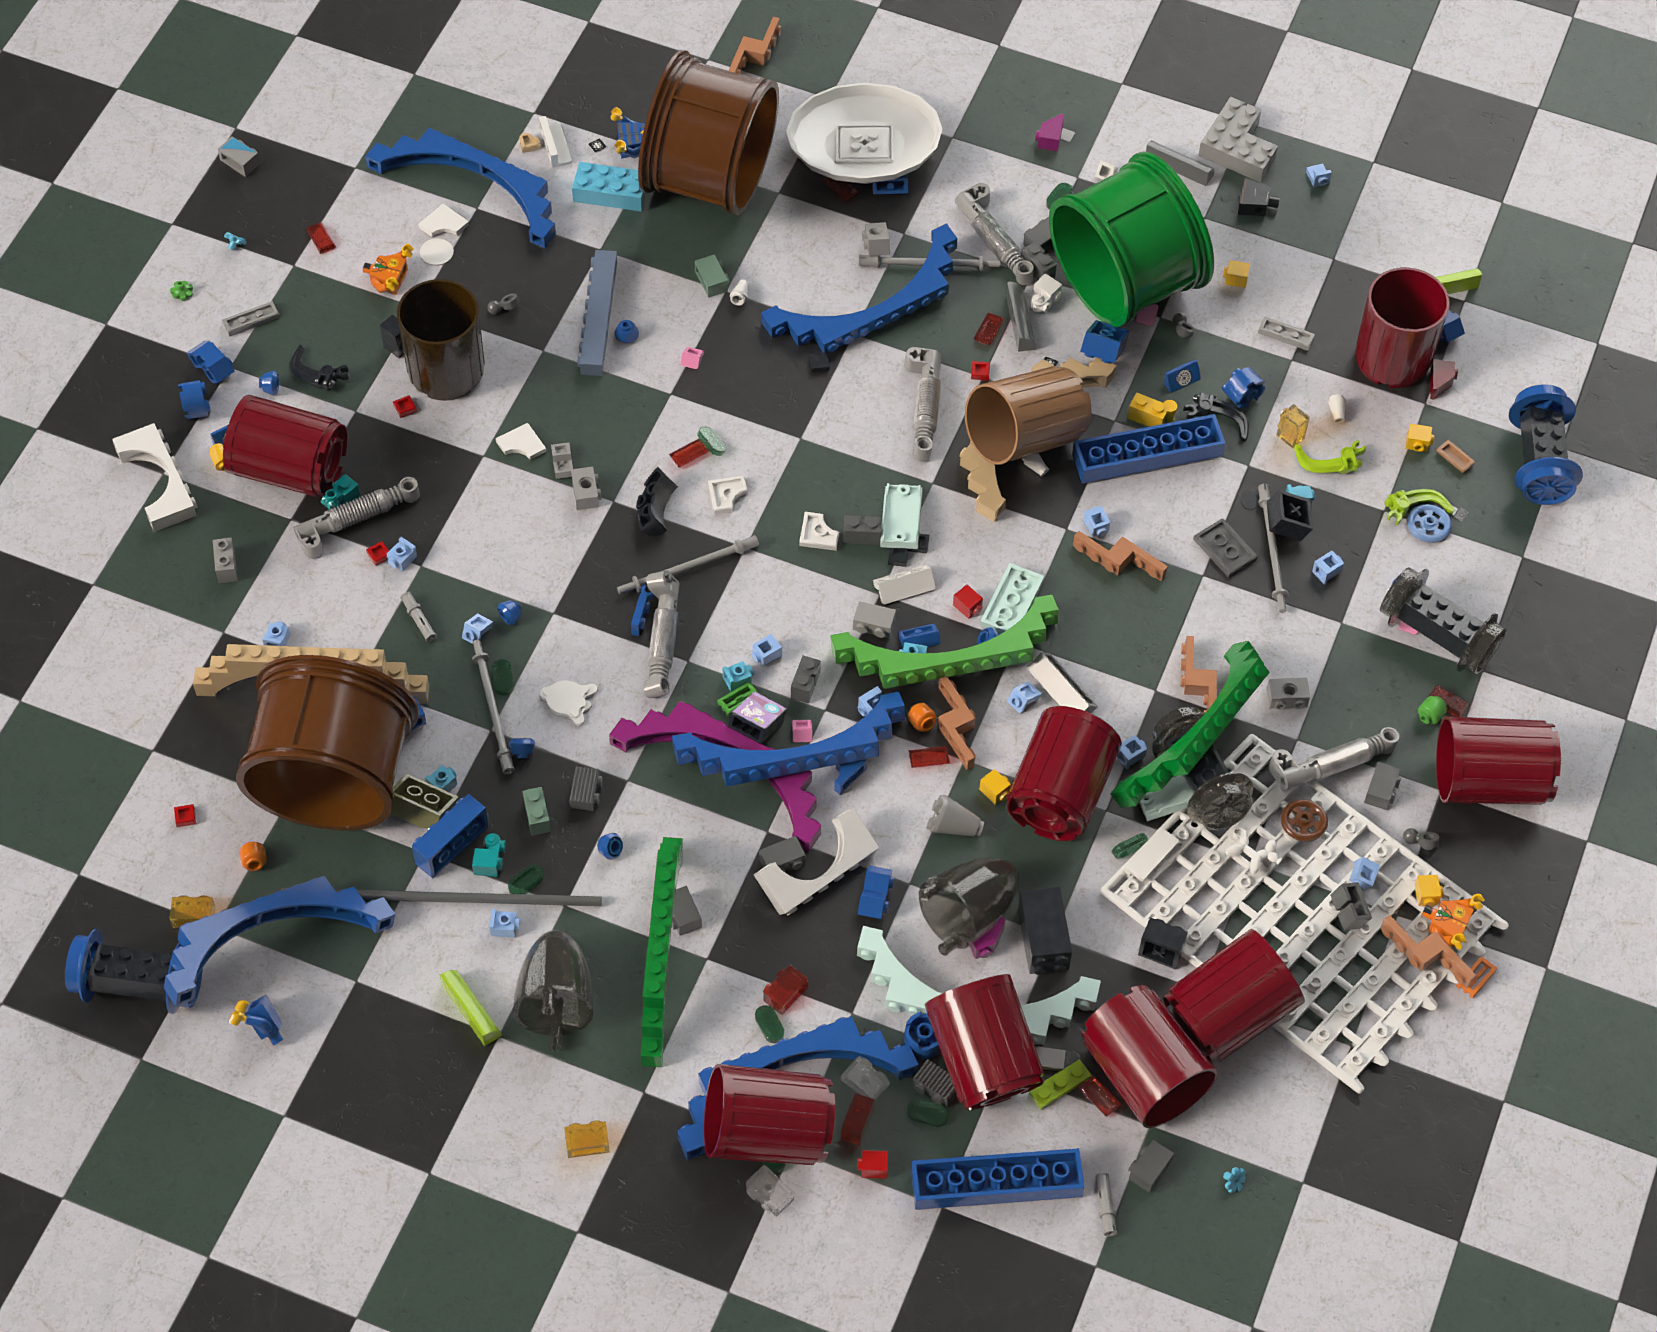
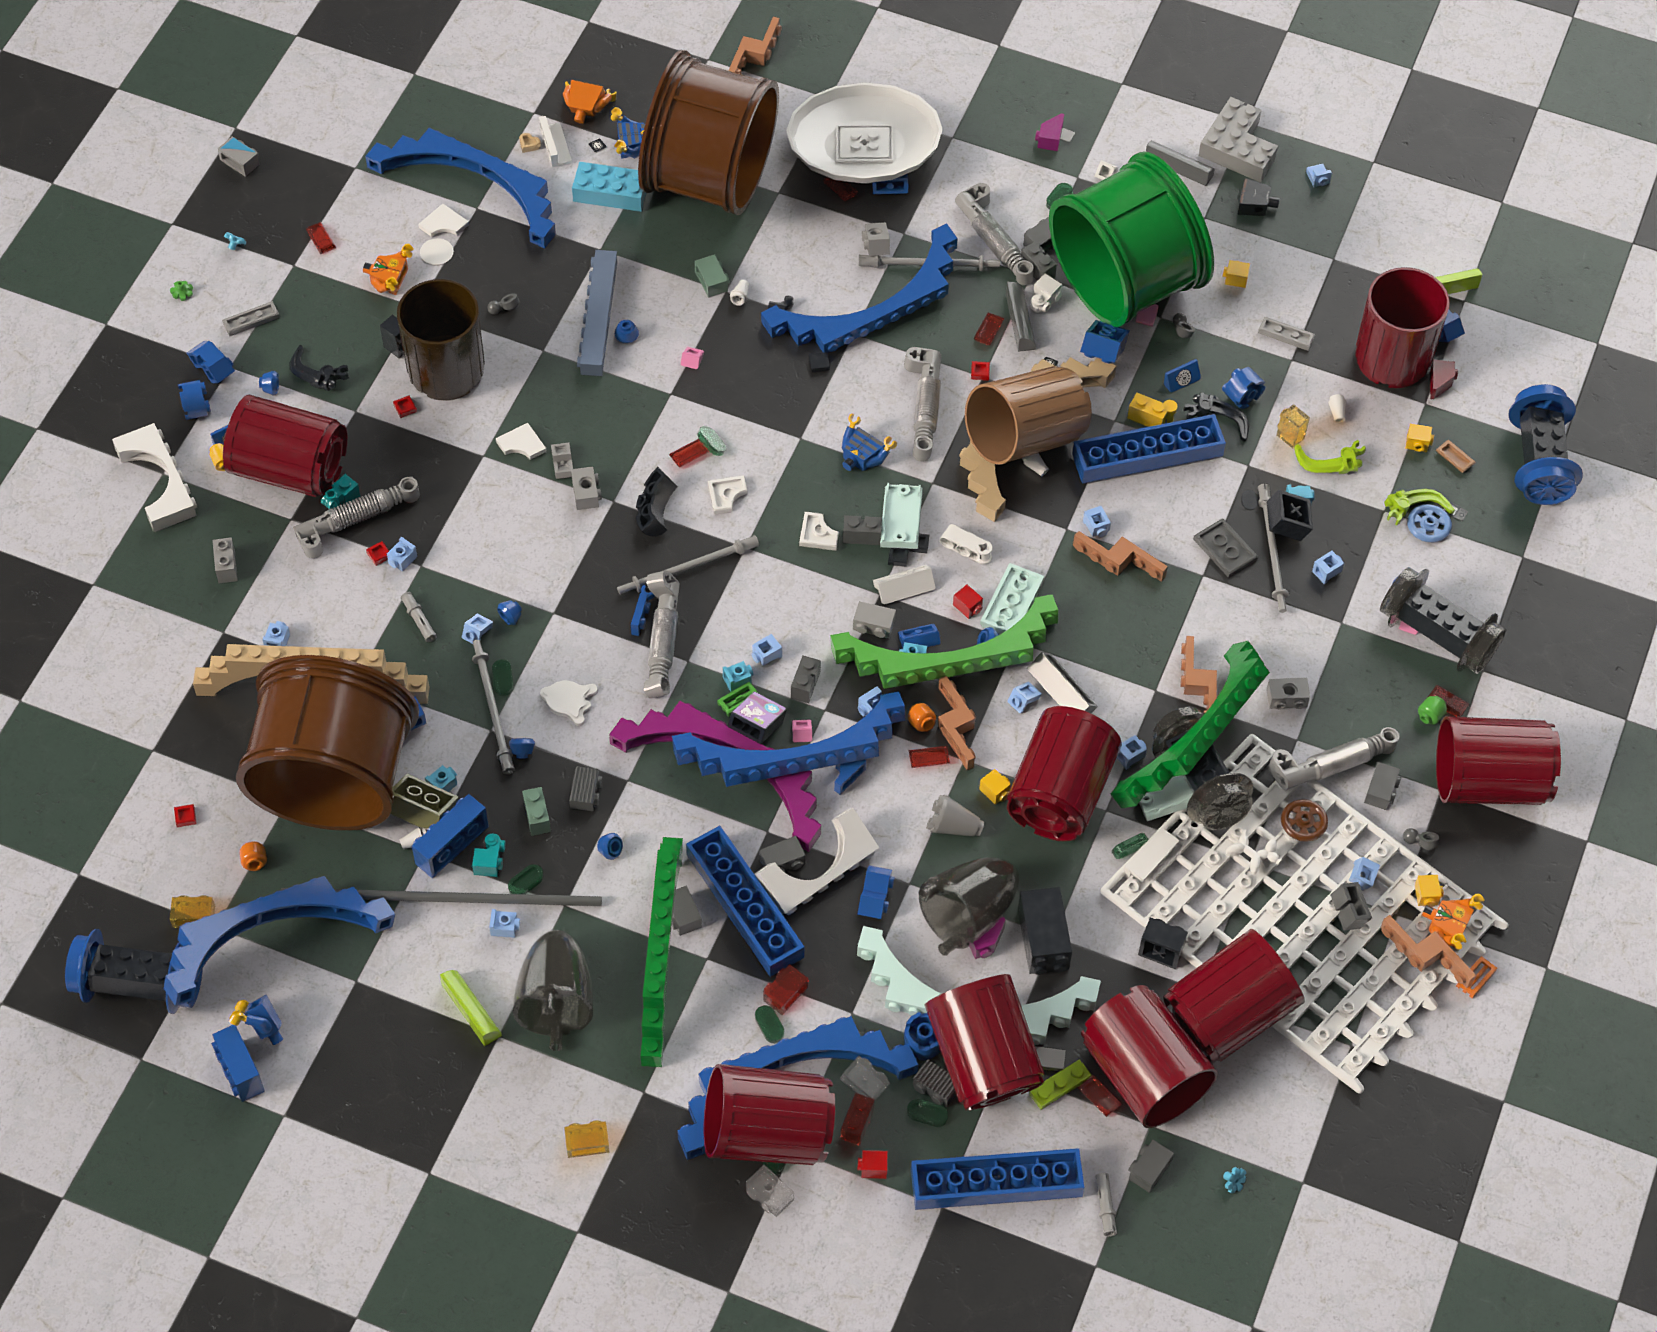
(237, 1063): none -> blue brick
(407, 841): none -> white cone
(586, 99): none -> orange torso
(745, 900): none -> blue brick
(784, 305): none -> black arm
(863, 449): none -> blue torso
(967, 544): none -> white piece

